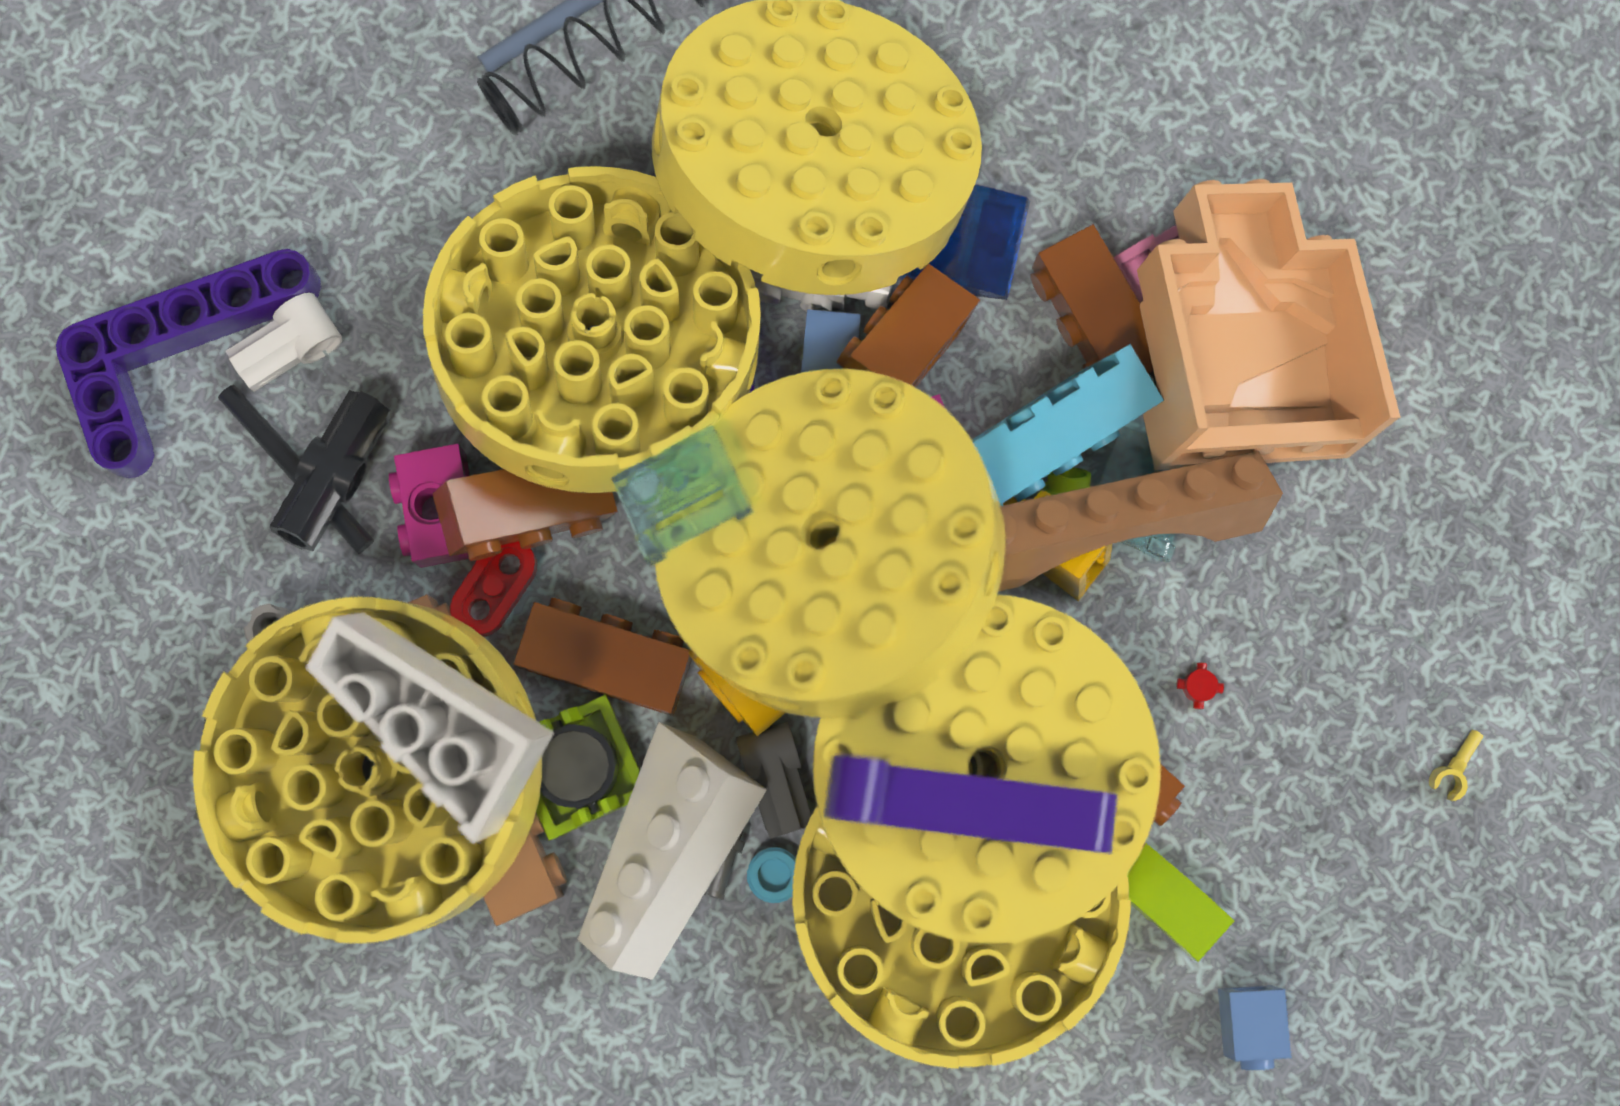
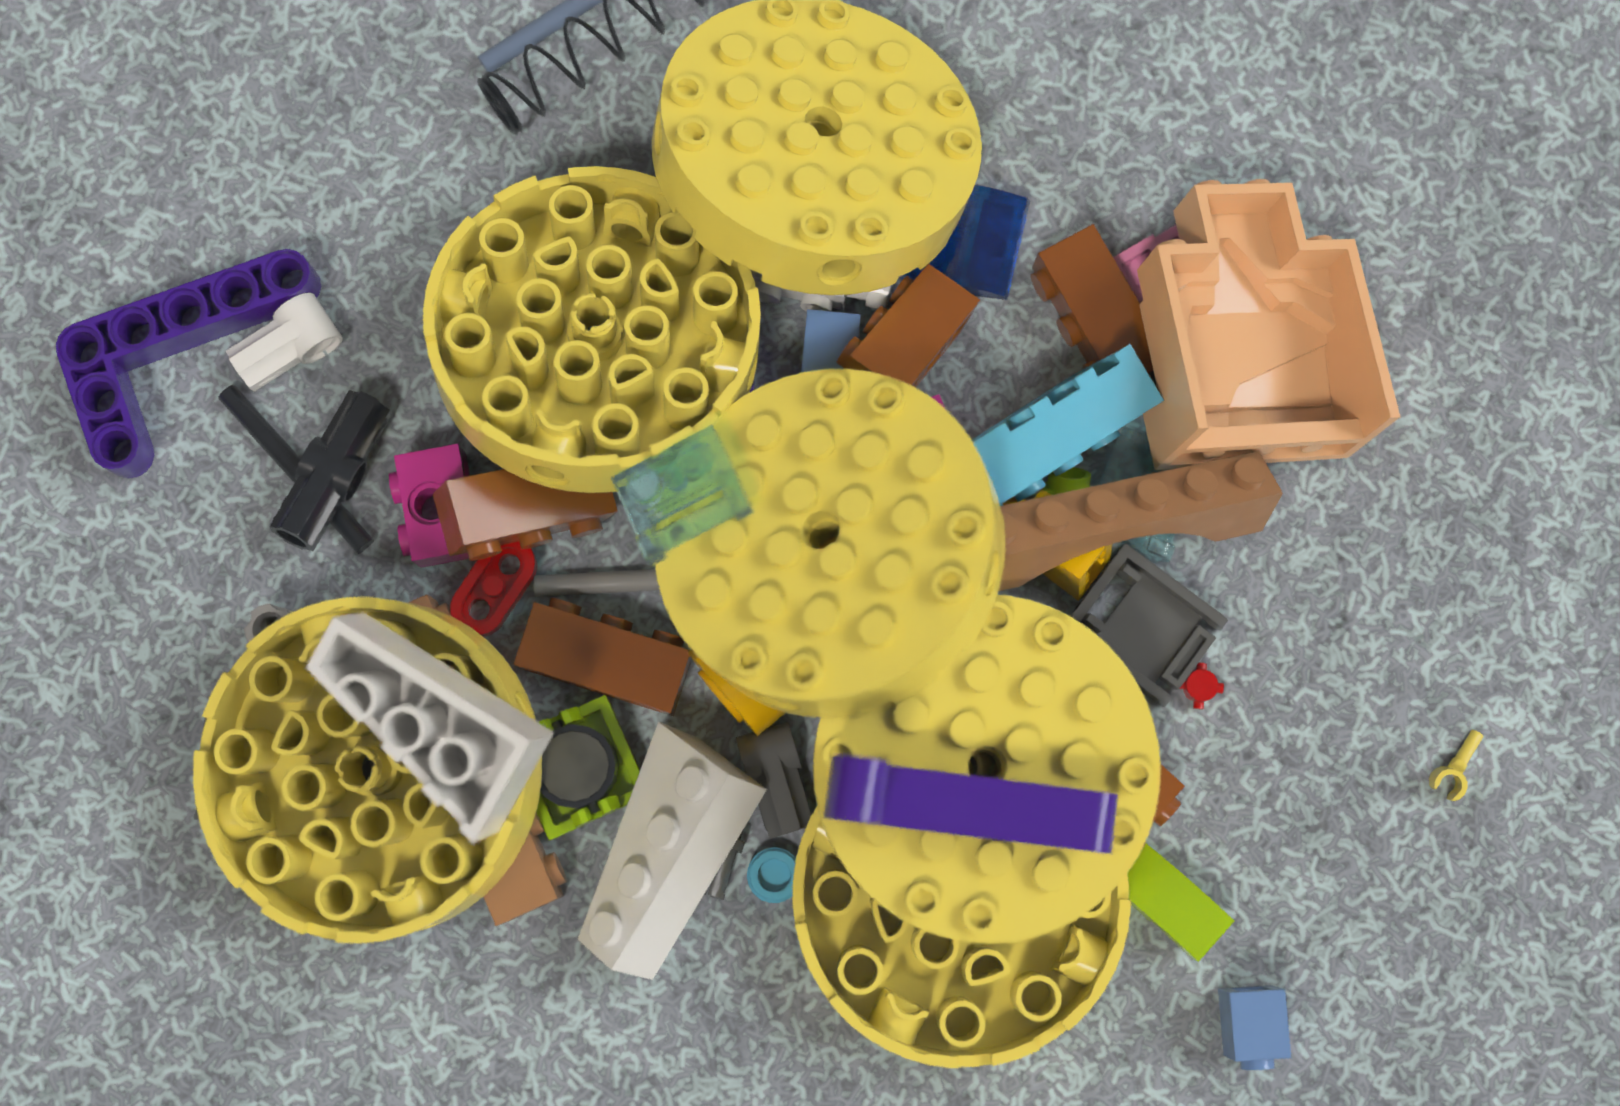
(595, 583): none -> light grey bar
(1153, 624): none -> dark grey container

